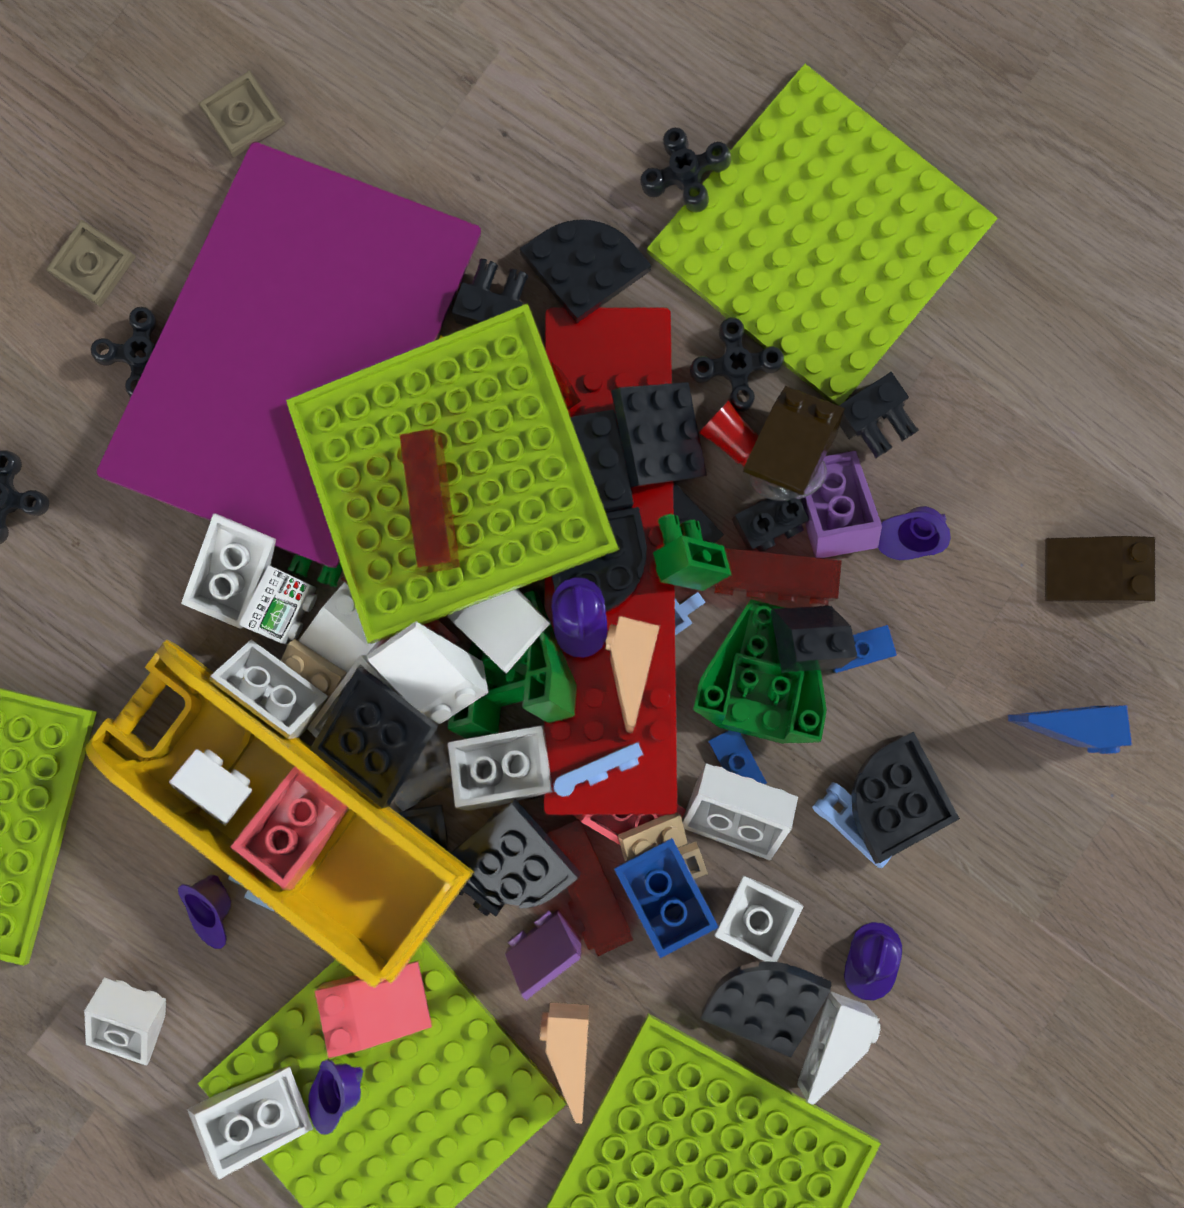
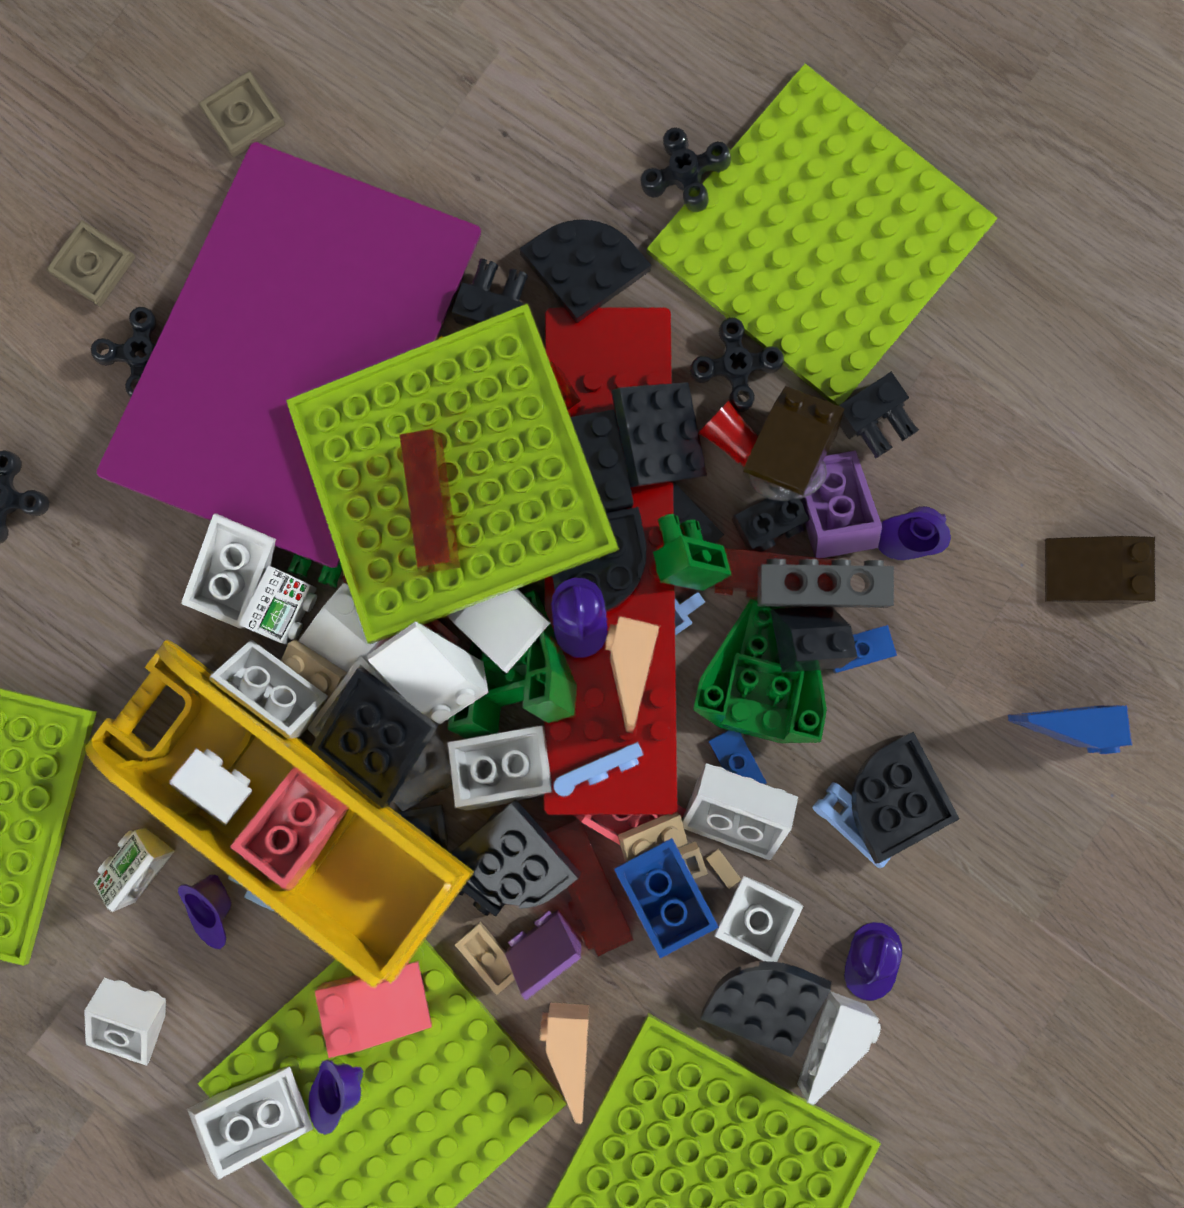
(132, 868): none -> white slope
(486, 957): none -> tan plate
(723, 868): none -> tan piece
(876, 593): none -> dark grey brick

